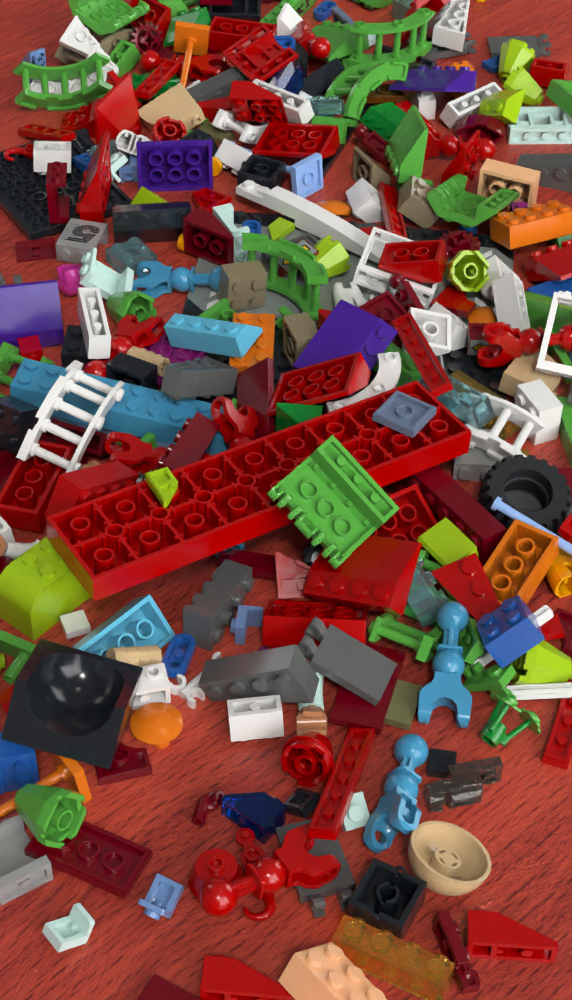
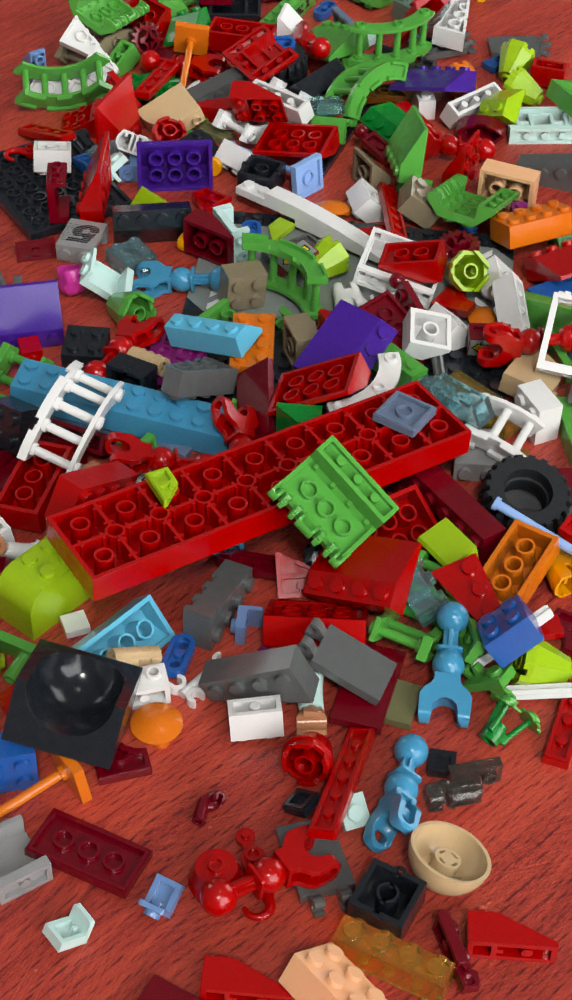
(50, 812): bright green cone -> none
(93, 323): white brick -> none
(191, 443): dark red brick -> none
(254, 811): clear blue slope -> none
(290, 78): clear blue slope -> none
(422, 355): red tile -> none

